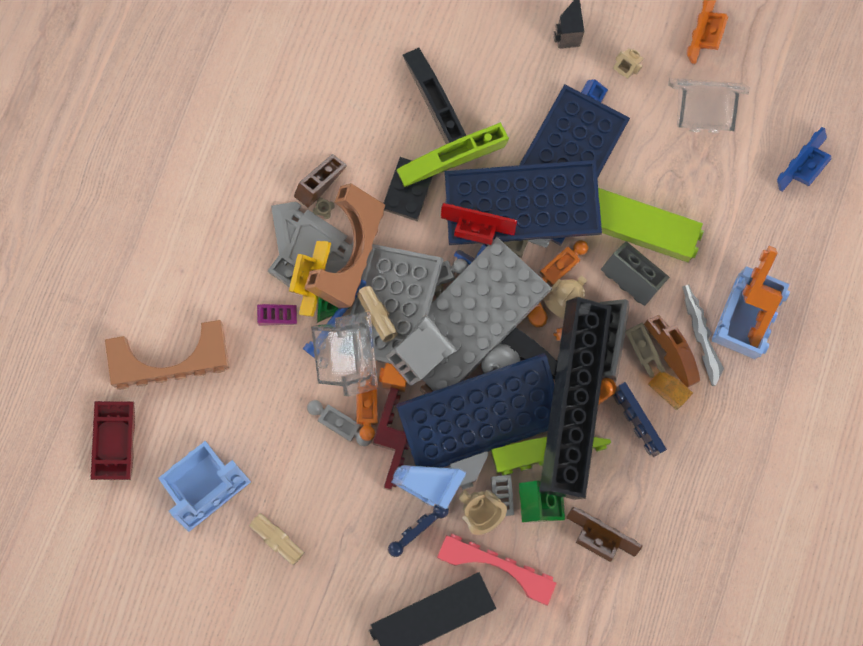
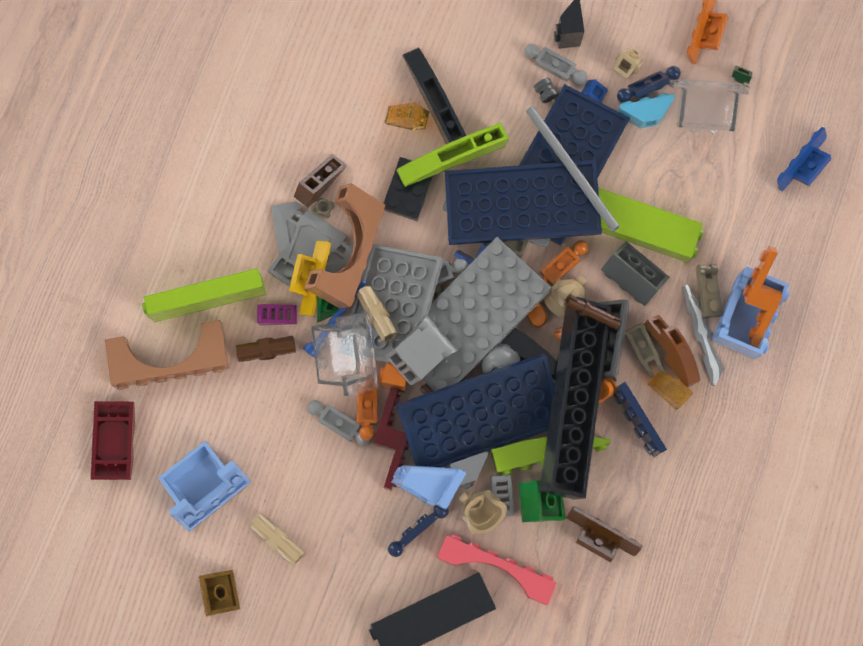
(204, 295): none -> lime brick
(219, 592): none -> pearl gold slope
(266, 349): none -> reddish brown piece
(407, 116): none -> clear yellow slope
(477, 225): red bracket -> none
(545, 89): none -> dark grey wheel
(555, 64): none -> light grey plate
(573, 169): none -> light grey piece
(587, 309): none -> reddish brown pin
(647, 111): none -> medium azure slope
(648, 84): none -> dark blue plate
(709, 291): none -> dark tan plate
(741, 75): none -> dark green plate

